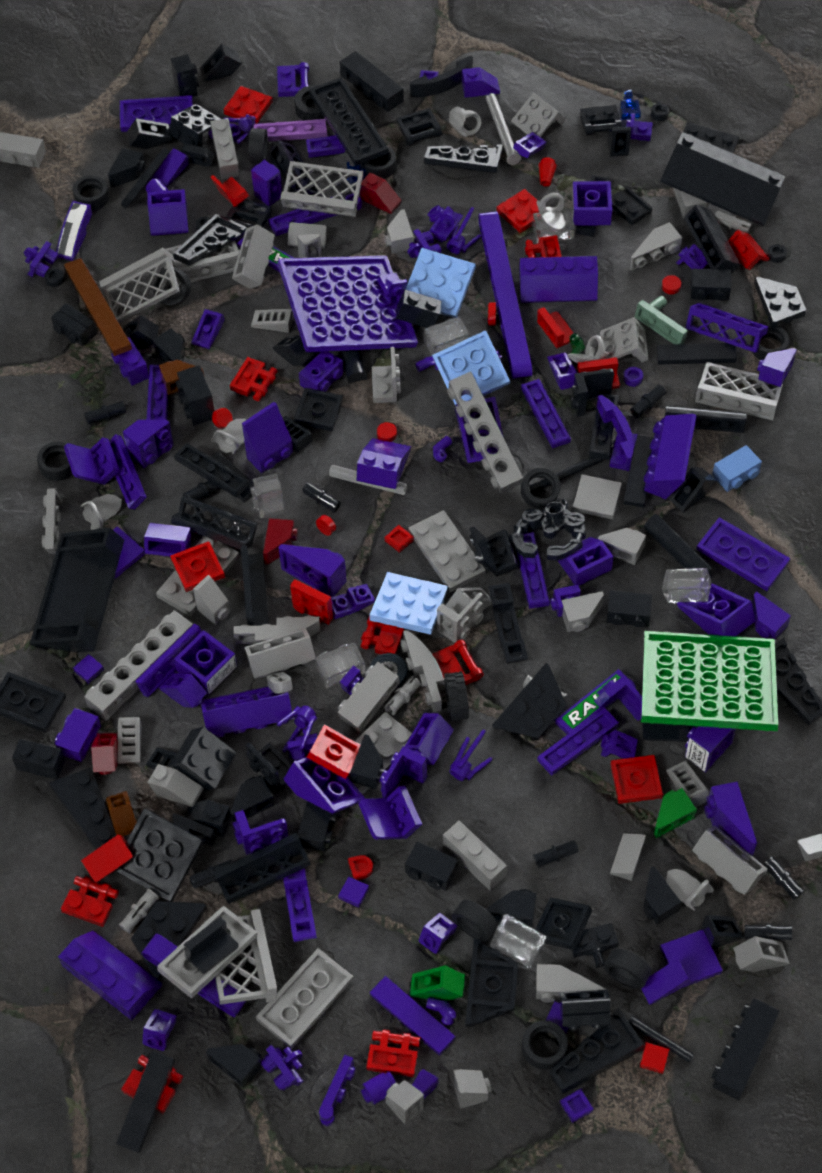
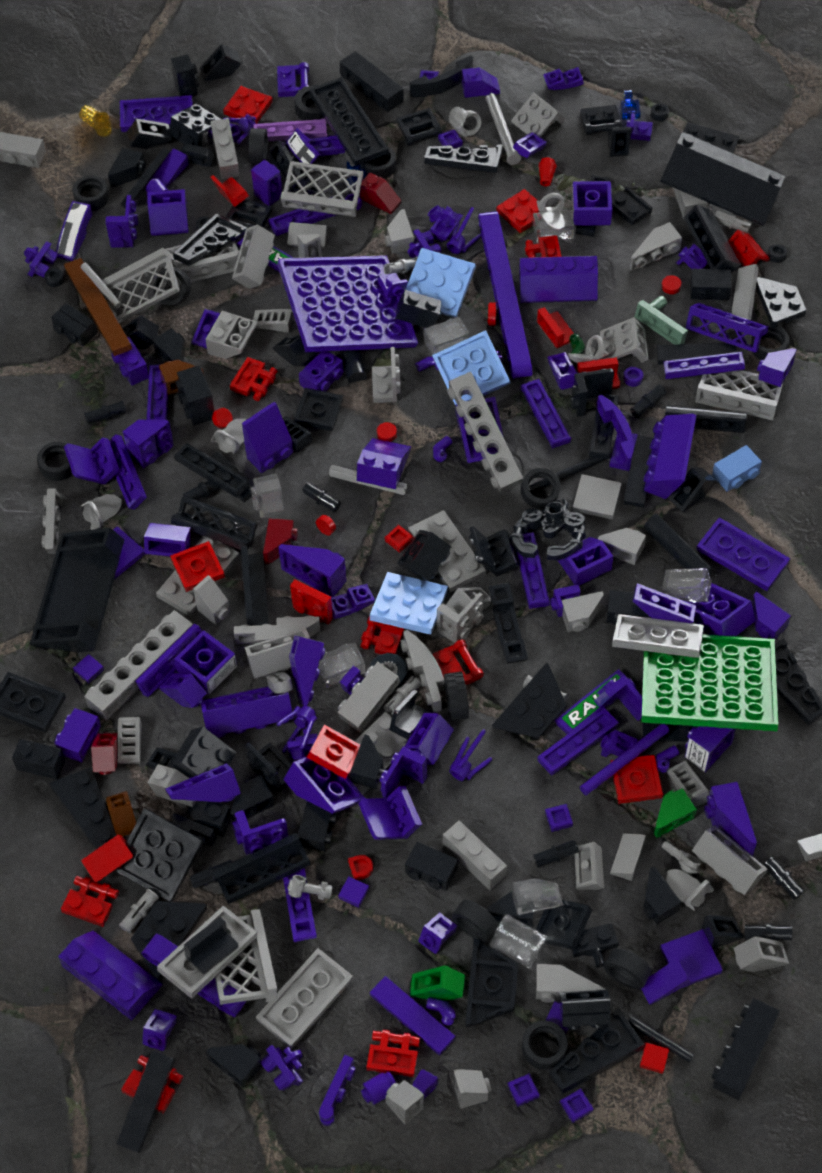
(96, 119): none -> clear yellow piece
(100, 284): none -> light grey bar
(122, 228): none -> dark purple bracket
(211, 786): none -> dark purple slope
(229, 335): none -> light grey slope
(298, 886): none -> light grey bar
(300, 146): none -> slope
(304, 664): none -> dark purple slope
(401, 266): none -> light grey pin
(407, 716): none -> black panel
(425, 555): none -> black slope
(450, 138): none -> dark purple tile
(523, 1090): none -> dark purple tile
(535, 895): none -> clear slope
(557, 80): none -> dark purple slope
(558, 818): none -> dark purple tile
(589, 867): none -> light grey slope
(624, 759): none -> dark purple piece
(658, 635): none -> light grey tile
(663, 606): none -> dark purple slope
(664, 757): none -> dark purple arm
(687, 861): none -> light grey plate
(704, 365): none -> dark purple tile
(745, 291): none -> light grey tile

